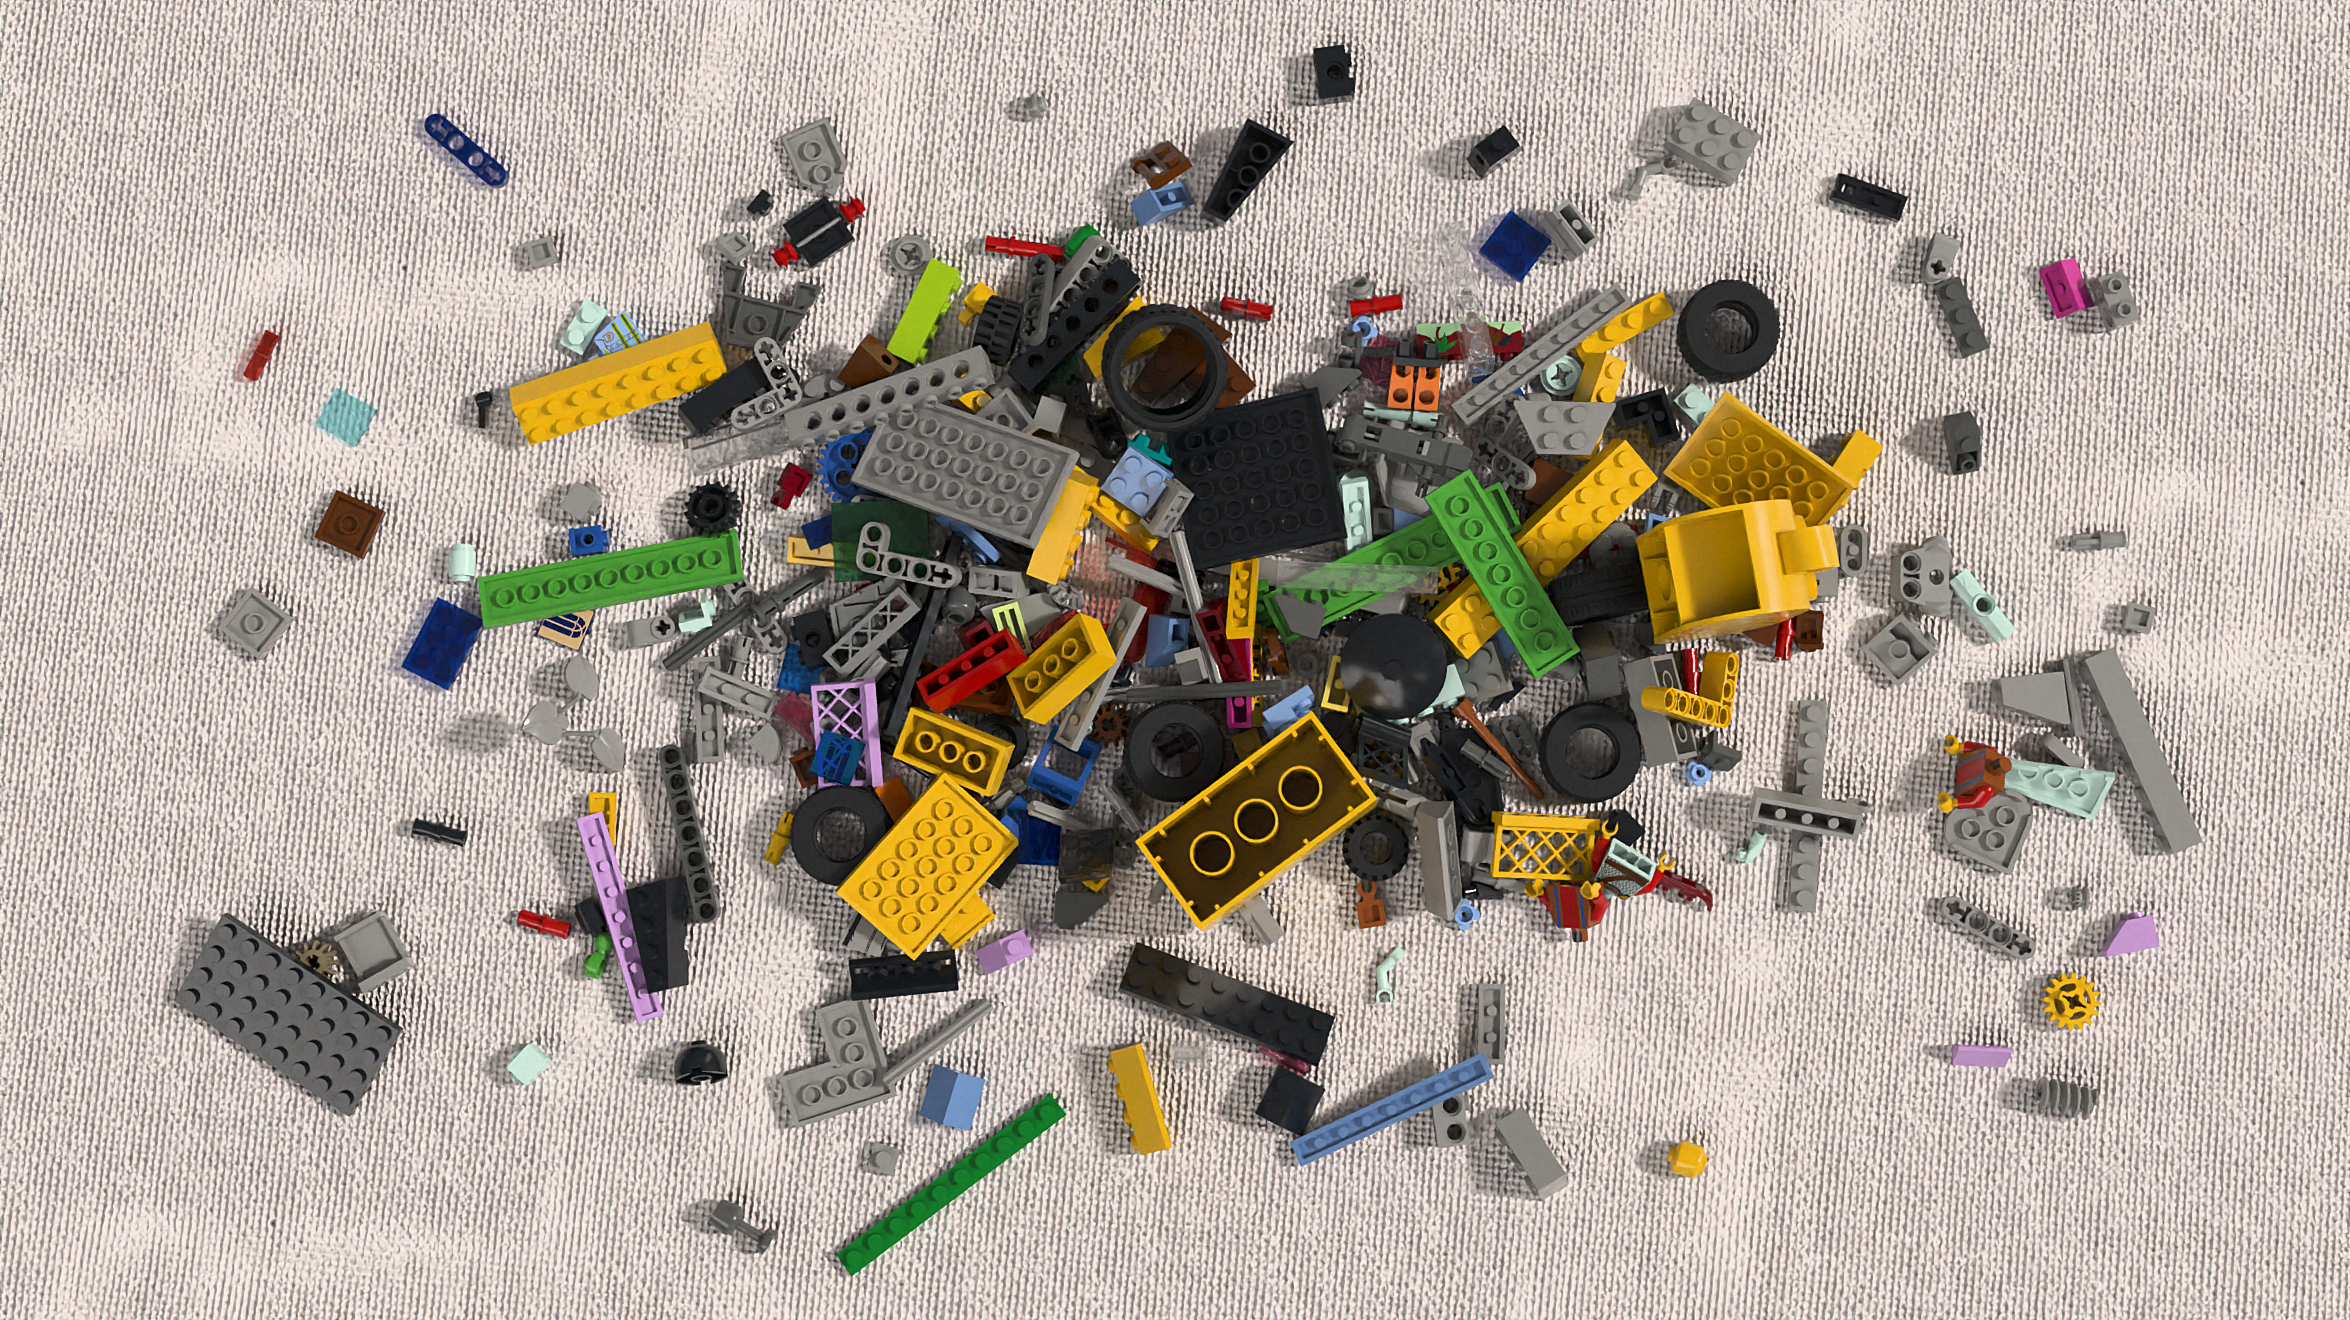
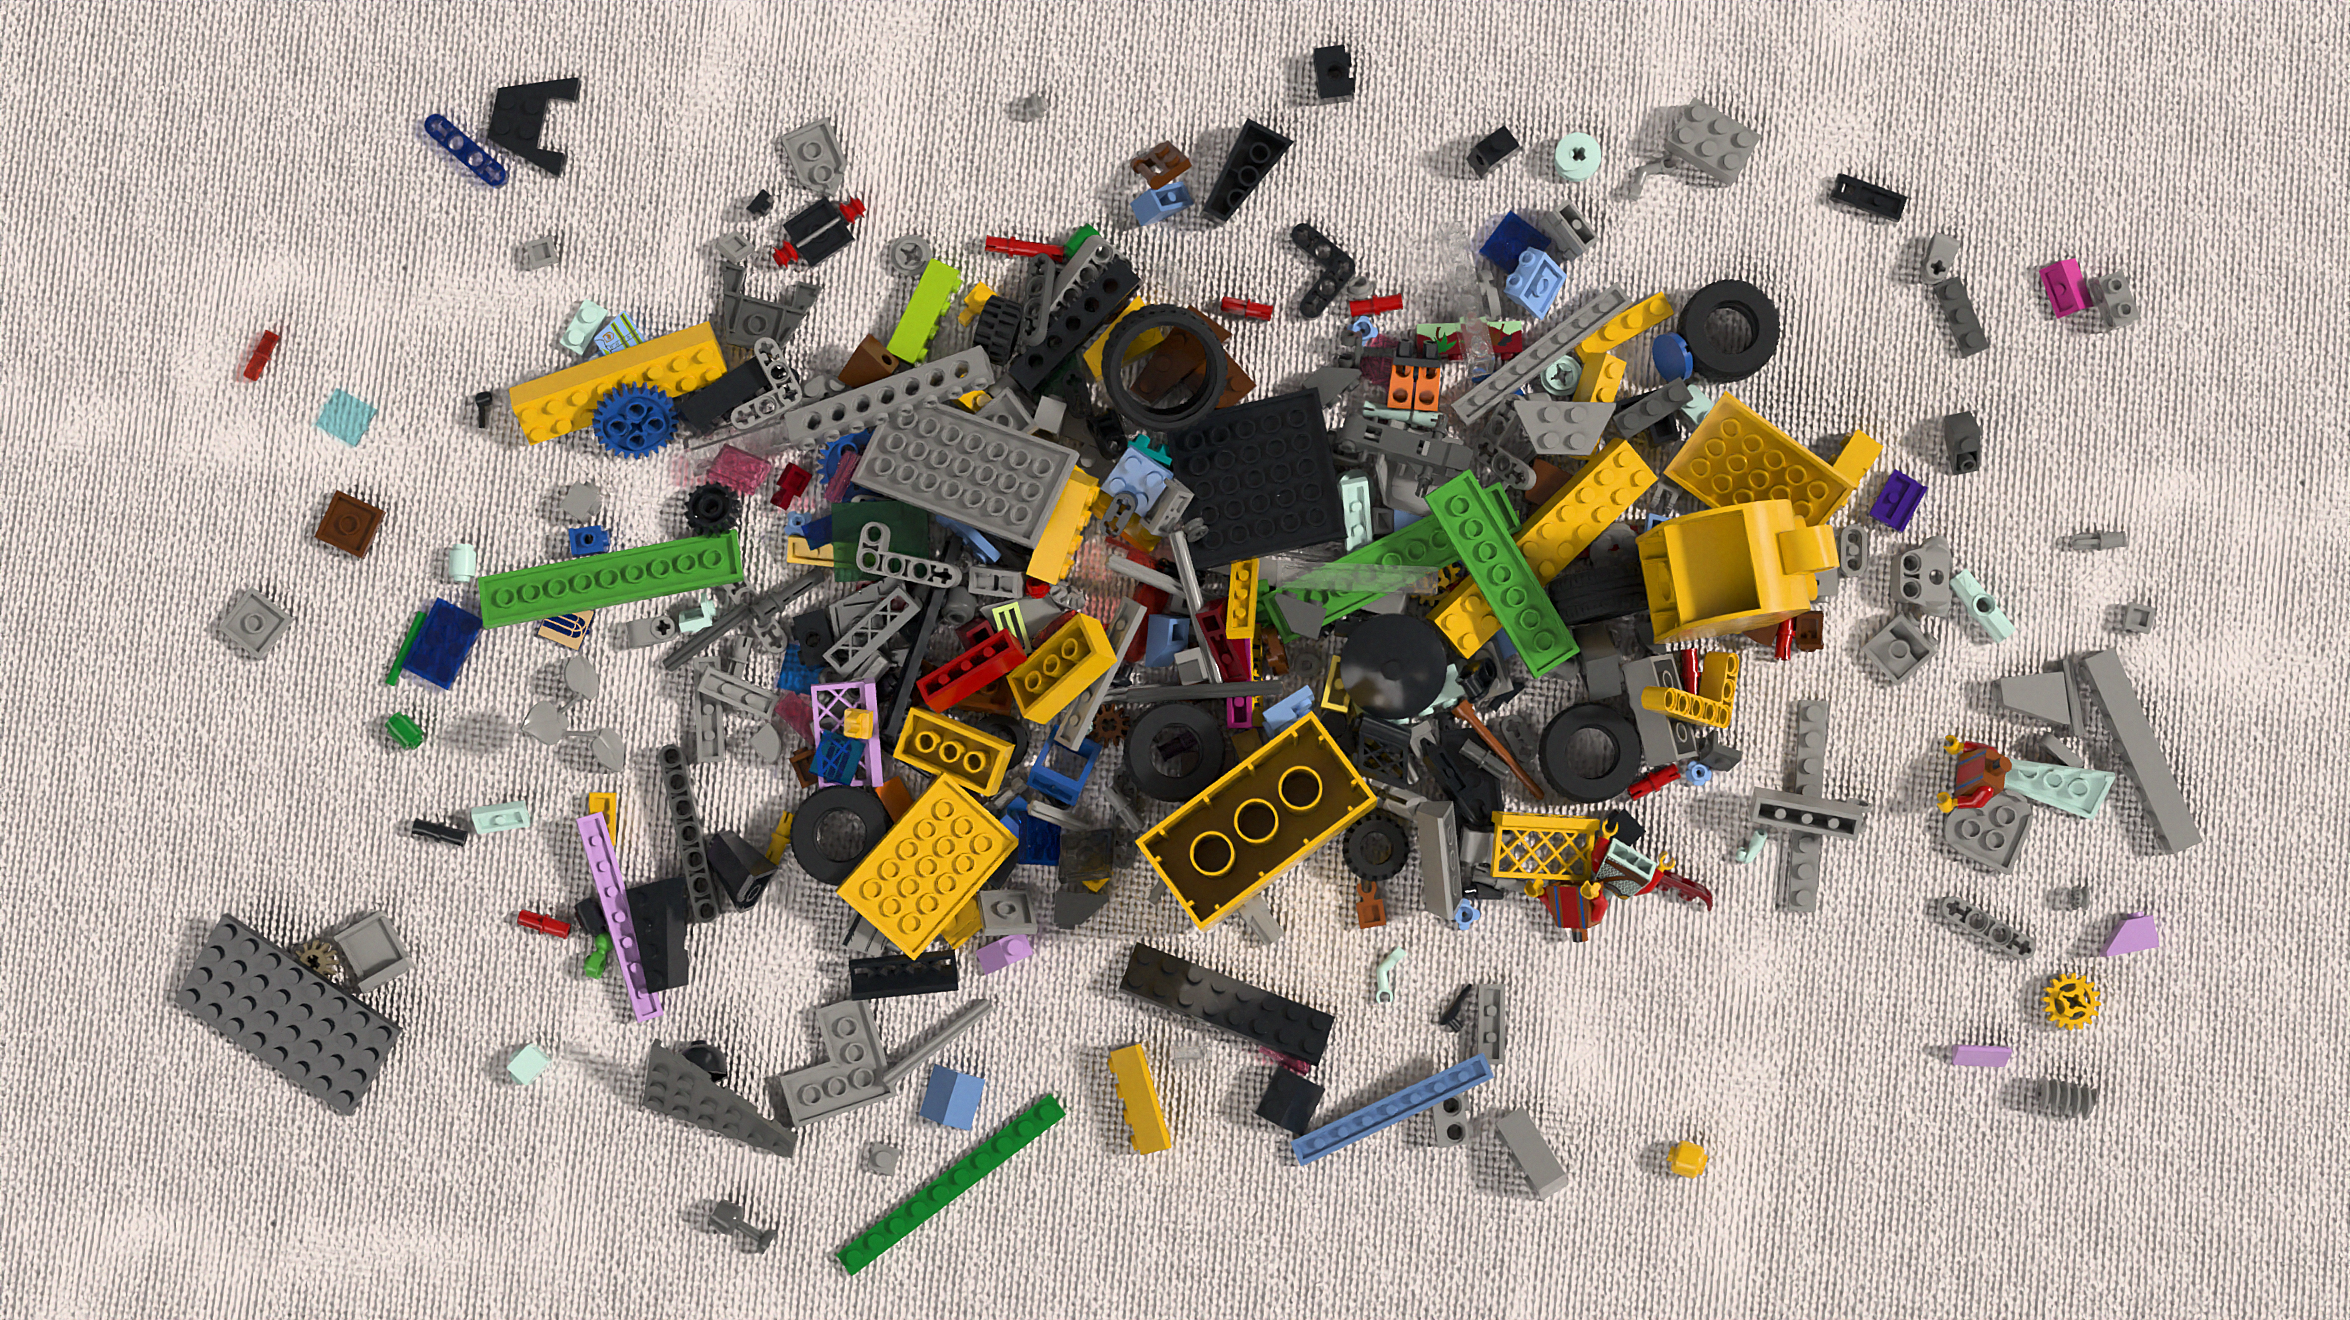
(404, 731): none -> green brick
(405, 648): none -> green bar
(500, 817): none -> light aqua plate
(521, 116): none -> black wing
(635, 420): none -> blue gear
(689, 1095): none -> dark grey wing
(738, 469): none -> clear pink plate
(740, 869): none -> black slope
(793, 518): none -> light blue plate
(839, 483): none -> clear pink plate
(858, 723): none -> yellow tile
(1007, 912): none -> light grey plate
(1036, 588): none -> red plate
(1113, 511): none -> black beam
(1178, 281): none -> clear plate
(1195, 529): none -> dark grey bush
(1329, 264): none -> black beam
(1453, 1009): none -> black bar
(1477, 679): none -> black piece
(1489, 295): none -> light grey plate
(1535, 282): none -> light blue plate
(1581, 169): none -> light aqua piece
(1652, 408): none -> dark grey plate
(1653, 782): none -> red pin
(1671, 357): none -> blue tile
(1897, 501): none -> dark purple plate

